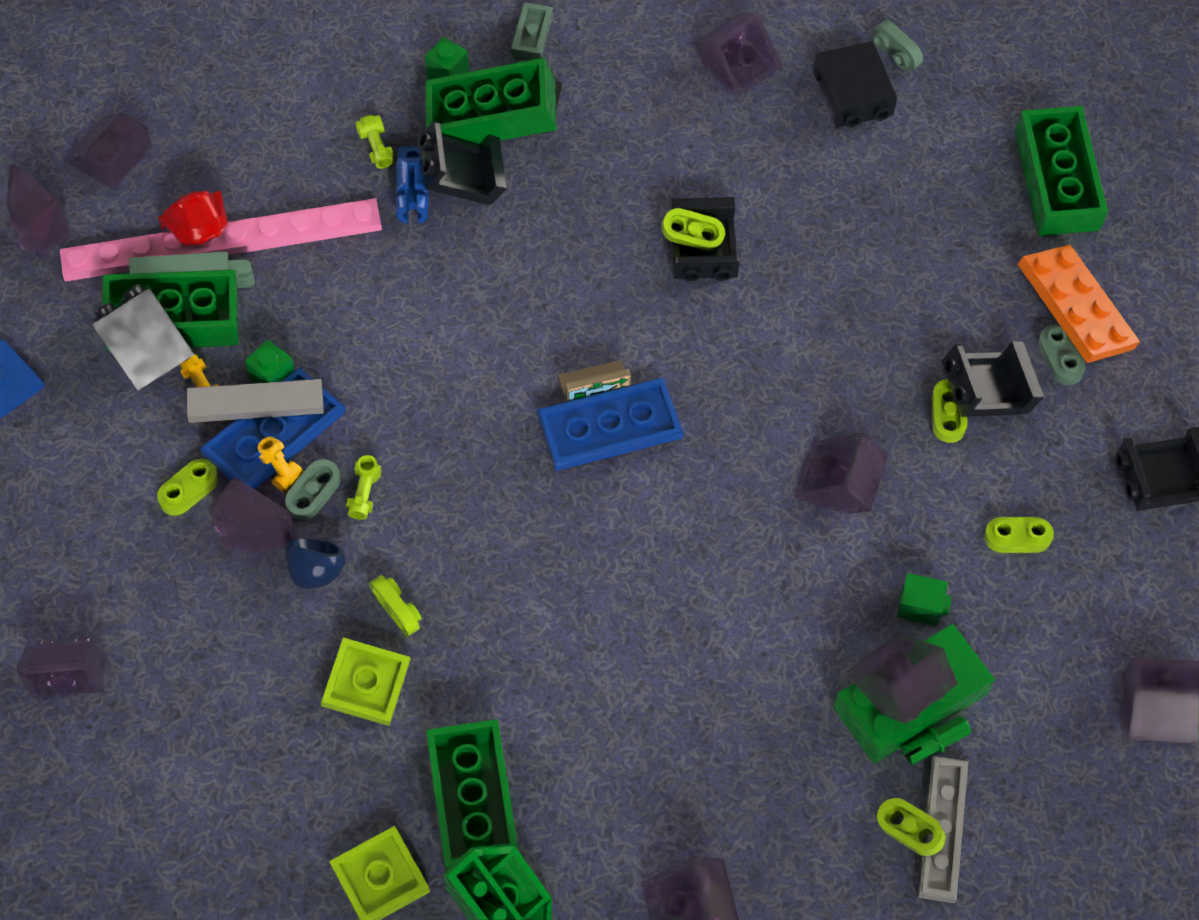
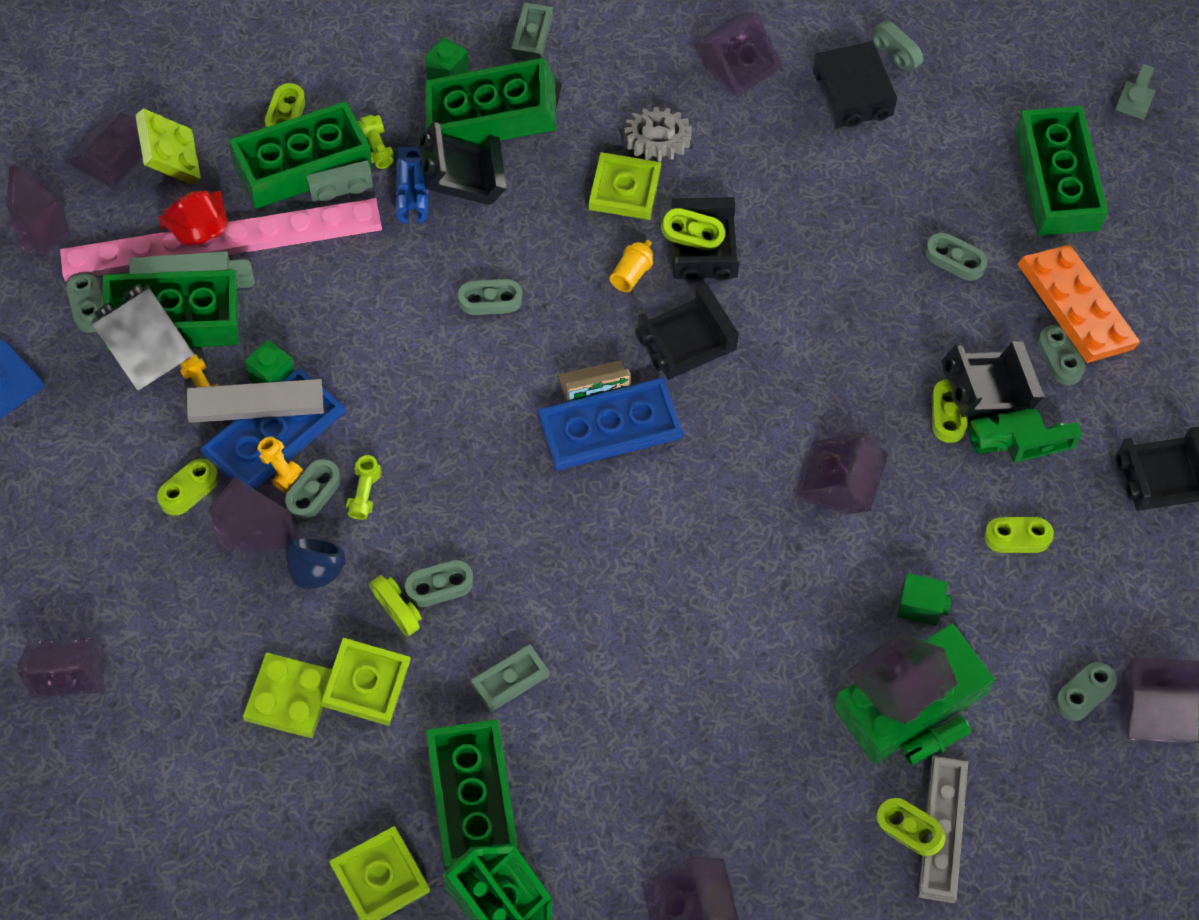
(84, 300): none -> sand green plate
(167, 147): none -> lime plate
(279, 157): none -> green brick
(280, 110): none -> lime plate
(287, 695): none -> lime plate
(339, 181): none -> sand green plate
(437, 580): none -> sand green plate
(490, 295): none -> sand green plate
(510, 678): none -> sand green plate
(625, 186): none -> lime plate
(631, 267): none -> yellow piece
(657, 134): none -> light grey gear
(688, 334): none -> black panel
(956, 257): none -> sand green plate
(1022, 435): none -> green plate
(1087, 690): none -> sand green plate
(1136, 96): none -> sand green plate

